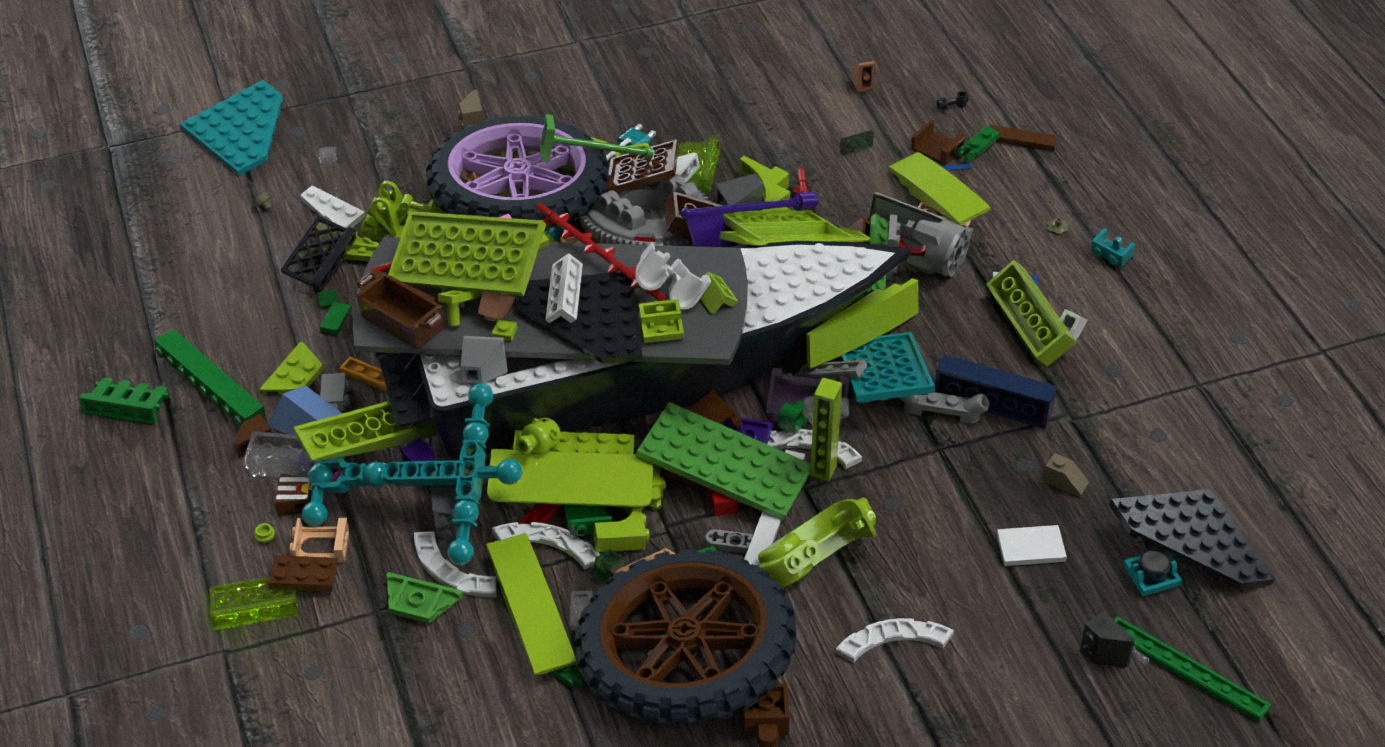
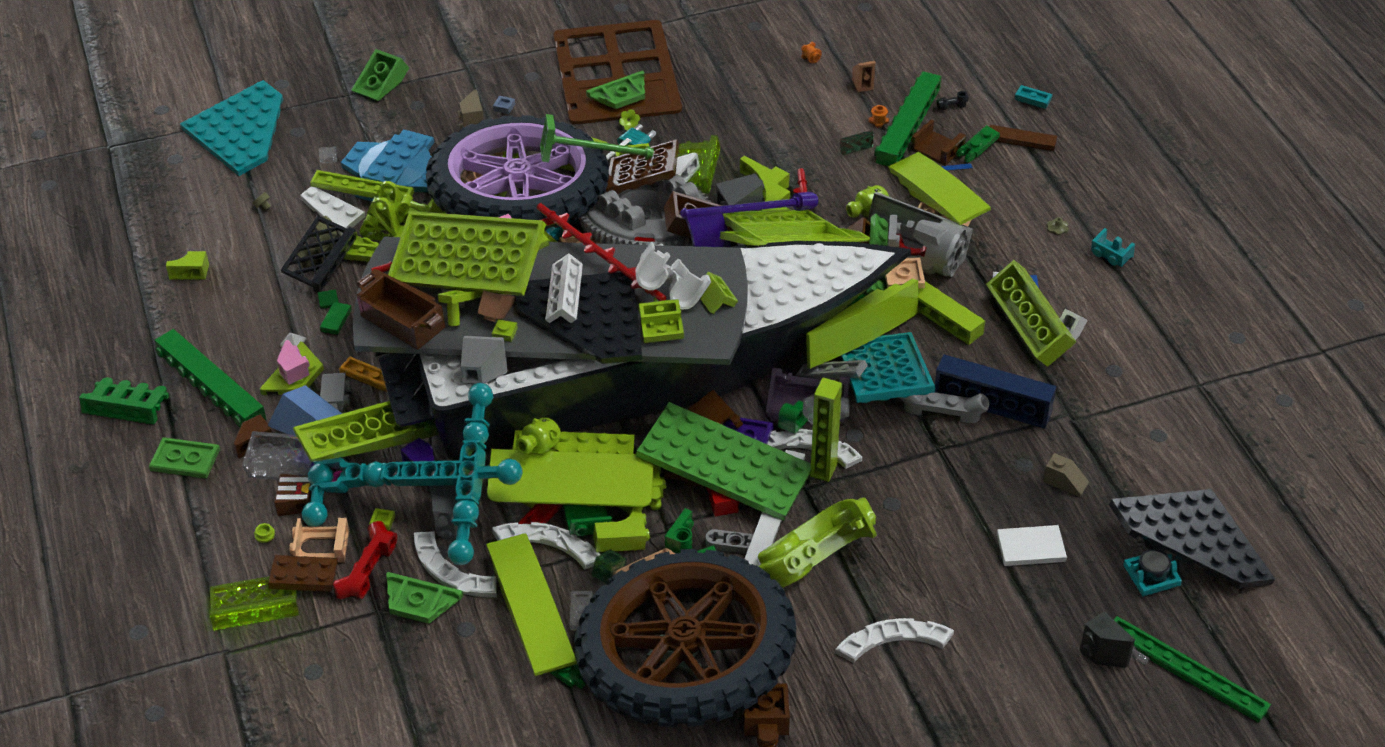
(184, 457): none -> bright green tile
(191, 266): none -> lime arch
(292, 364): none -> bright pink slope
(294, 339): none -> white slope
(352, 184): none -> lime tile
(358, 583): none -> red plate
(380, 75): none -> bright green slope
(385, 516): none -> lime tile
(396, 160): none -> dark azure plate
(504, 104): none -> sand blue plate
(620, 92): none -> bright green wing
(633, 119): none -> lime plant
(660, 87): none -> reddish brown door
(680, 535): none -> green plate
(811, 53): none -> orange brick
(863, 201): none -> lime piece
(879, 116): none -> orange brick
(905, 271): none -> light nougat plate
(908, 119): none -> green brick
(949, 314): none -> lime brick
(1033, 96): none -> teal plate

